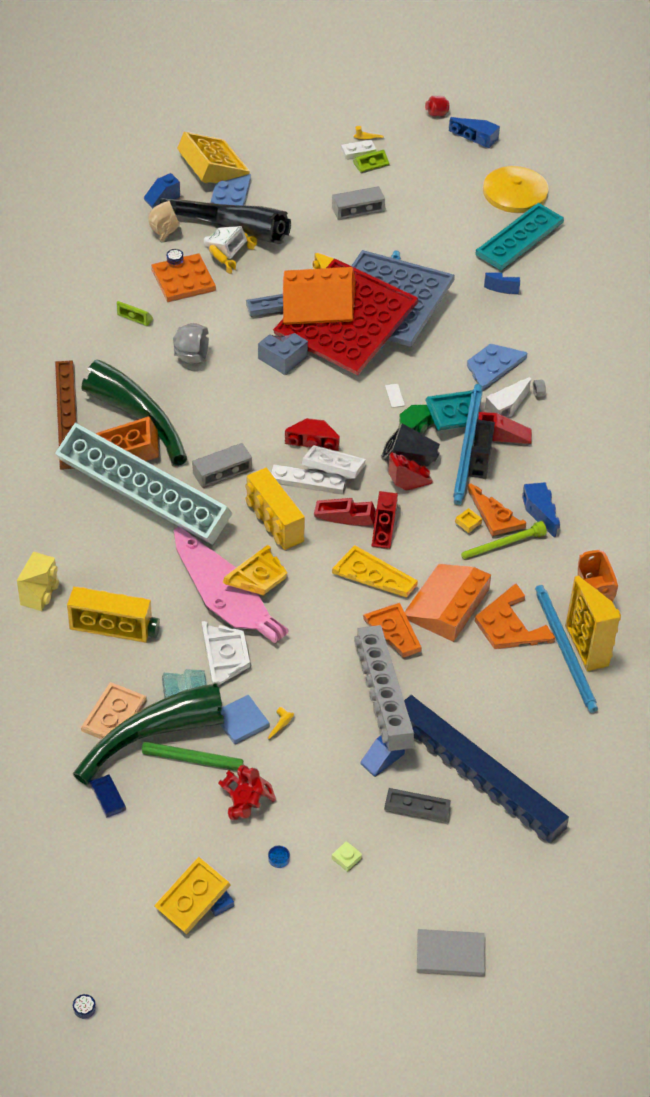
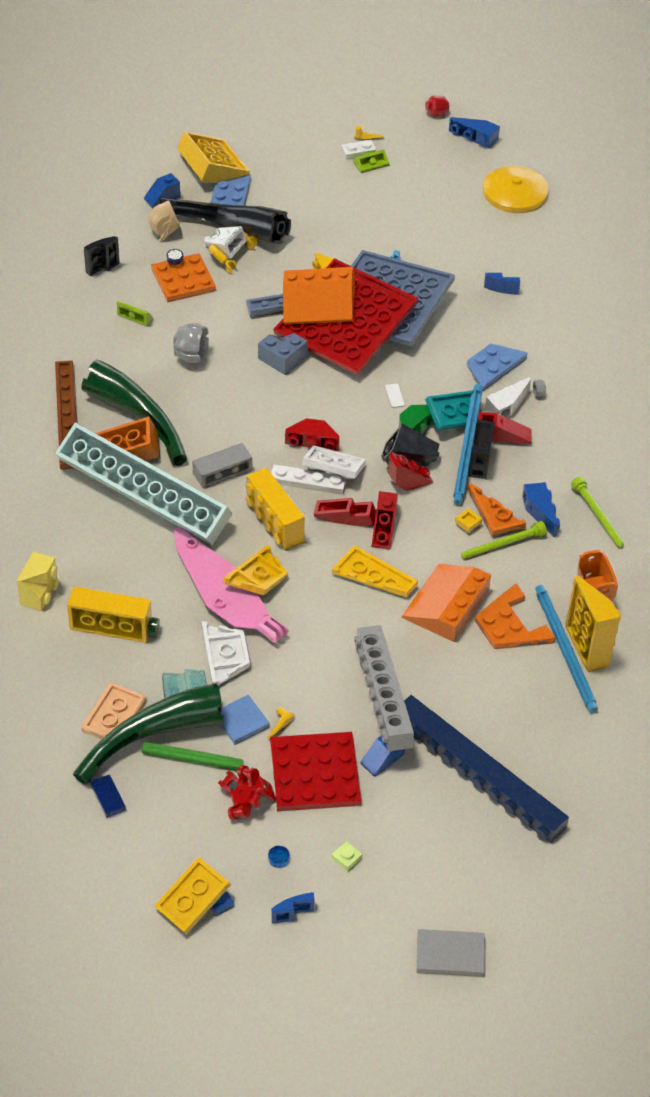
(84, 1006): tile -> none
(101, 254): none -> black slope
(285, 910): none -> blue slope
(315, 771): none -> red plate
(358, 202): light grey brick -> none
(396, 629): orange wing -> none
(417, 804): dark grey plate -> none
(519, 236): teal plate -> none
(580, 486): none -> lime piece

